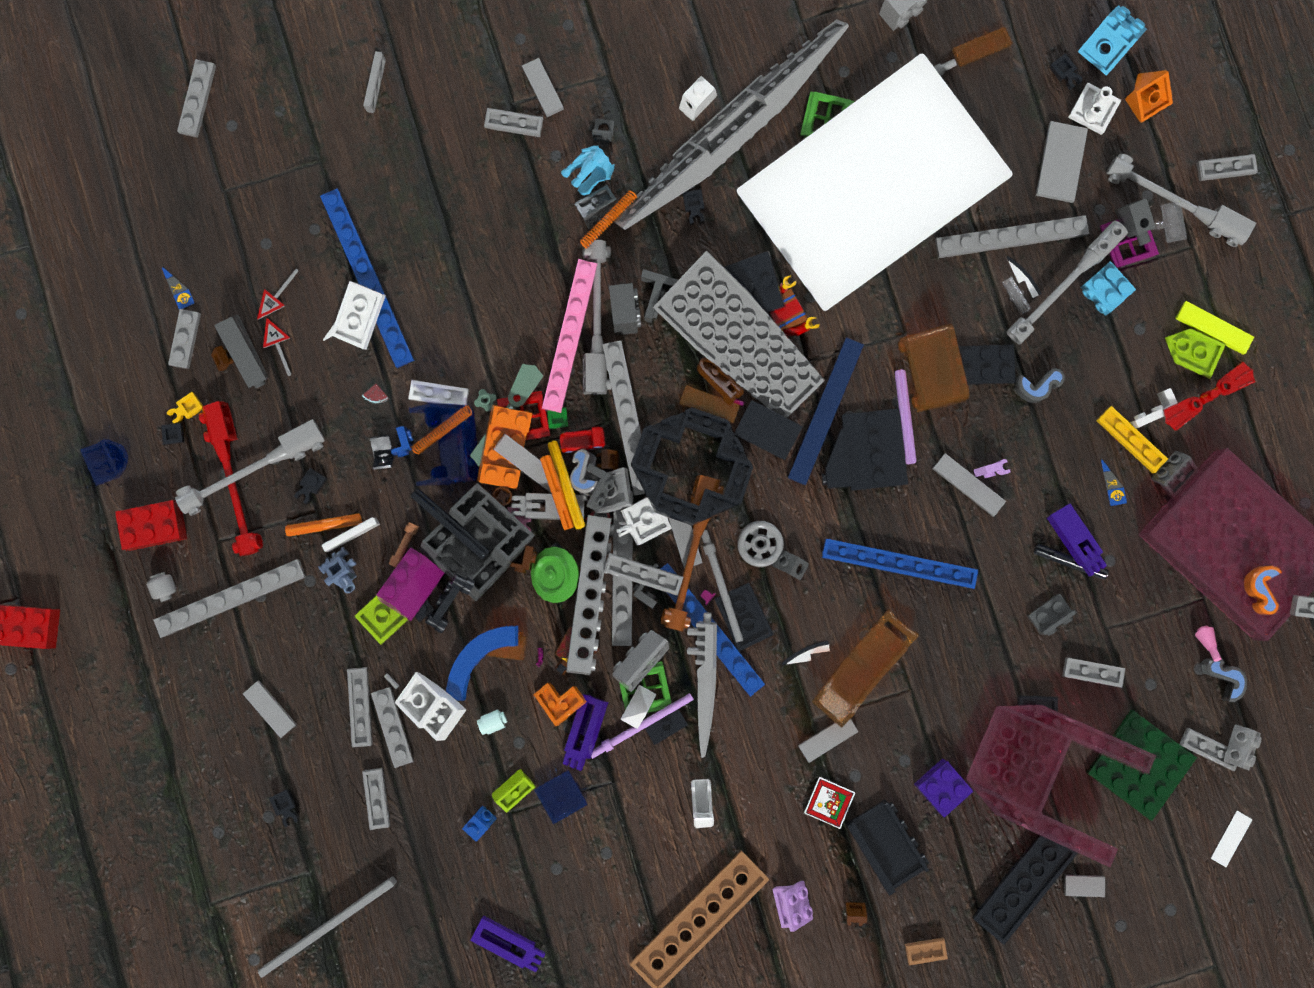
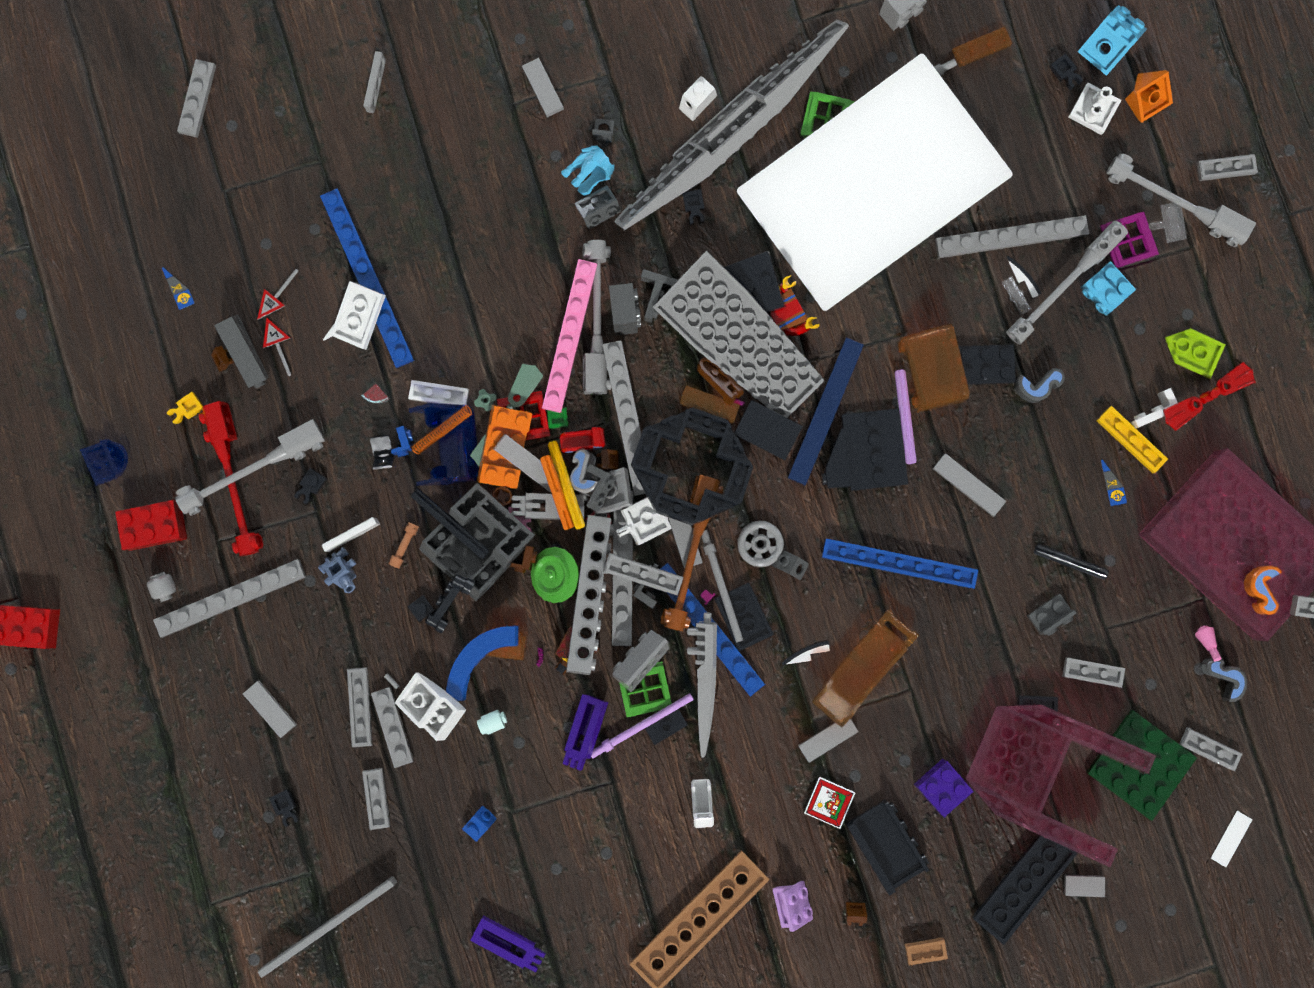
(172, 434): black plate -> none
(184, 339): light grey plate -> none
(323, 525): orange axle -> none
(380, 620): lime plate -> none
(410, 584): magenta slope -> none
(513, 122): light grey tile -> none
(513, 790): lime slope -> none
(557, 706): orange plate -> none
(561, 796): clear blue plate -> none
(622, 206): orange piece -> none
(638, 707): white slope -> none
(989, 470): lavender plate -> none
(1061, 162): light grey tile -> none
(1073, 532): dark purple hinge -> none
(1137, 220): dark grey torso -> none
(1175, 473): dark grey bracket -> none
(1214, 327): neon yellow tile -> none
(1242, 747): light grey bracket -> none

